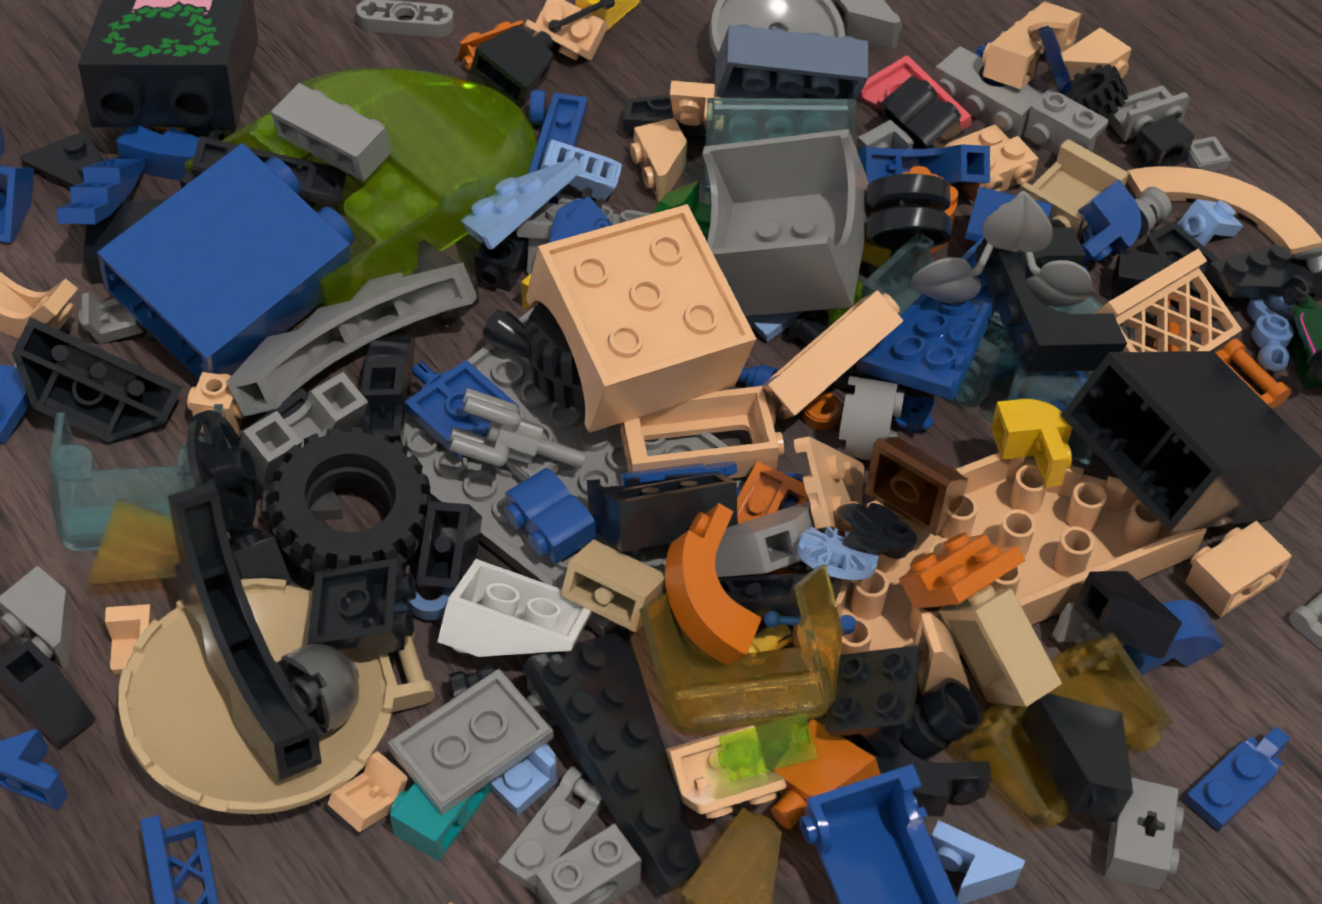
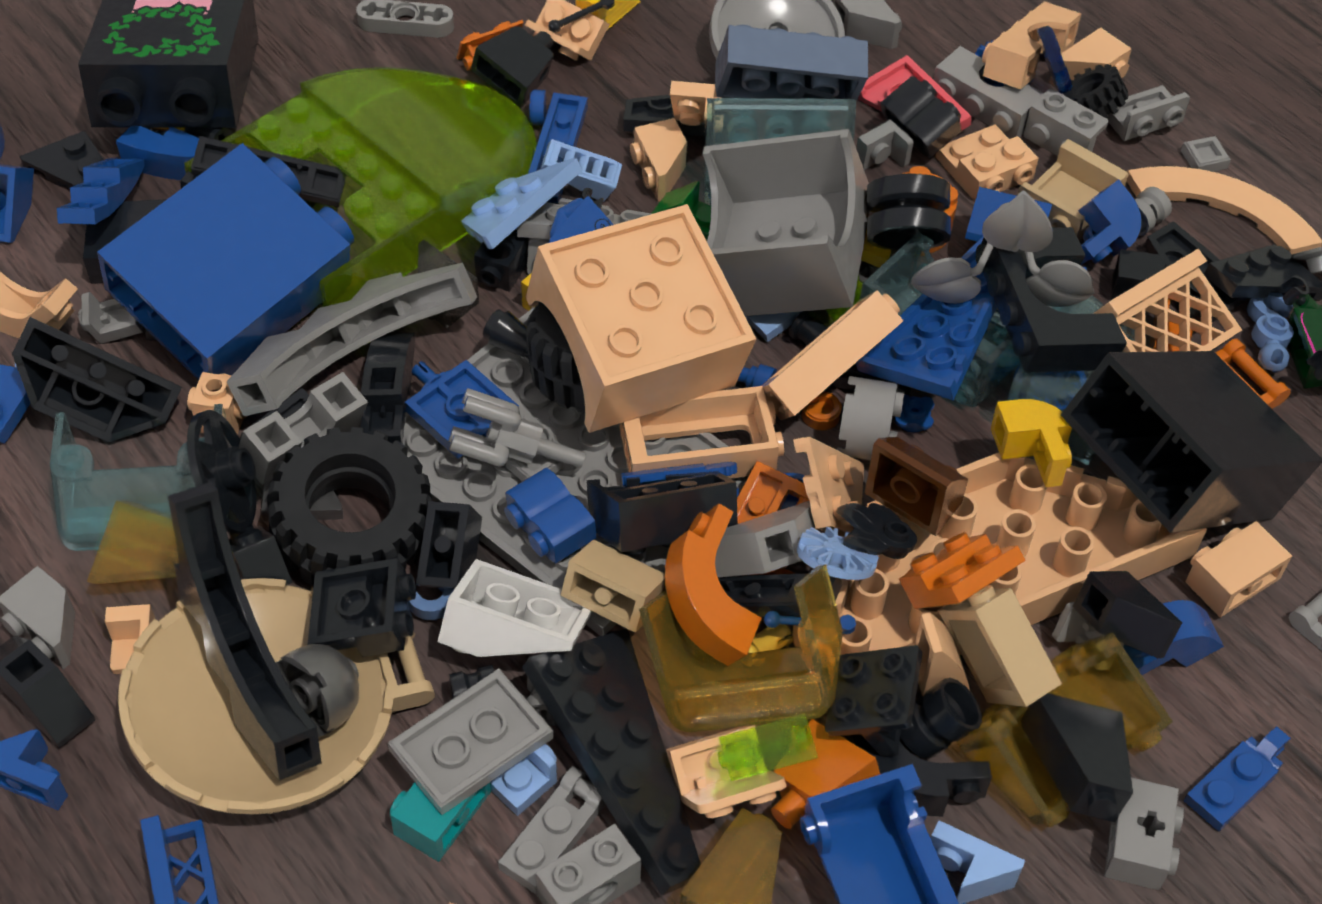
(331, 131): light grey brick -> none
(369, 794): light nougat bracket -> none
(956, 164): blue arch -> none
(1163, 143): black brick -> none
(1209, 219): light blue bracket -> none

